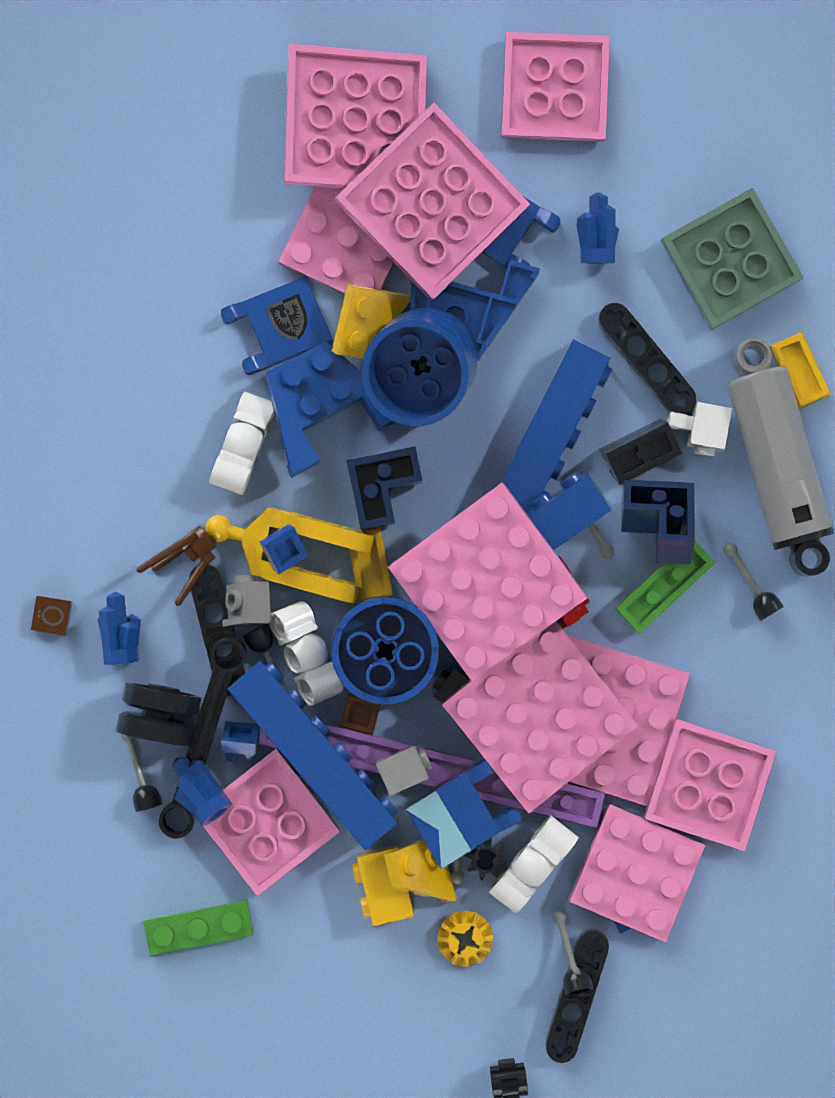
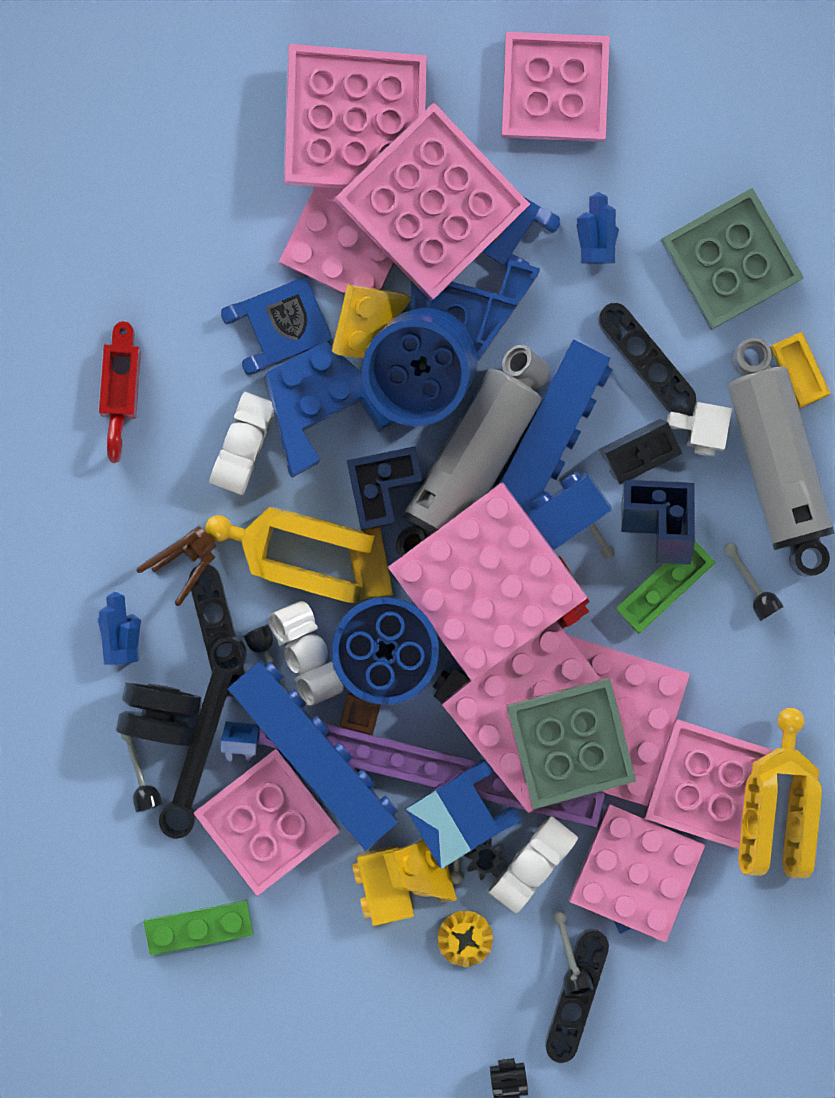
(51, 615): reddish brown tile -> none
(119, 391): none -> red piece
(199, 791): blue rock -> none
(247, 602): light grey brick -> none
(283, 549): blue tile -> none
(404, 769): light grey brick -> none
(477, 445): none -> light grey piece
(570, 743): none -> sand green plate
(761, 801): none -> yellow piece

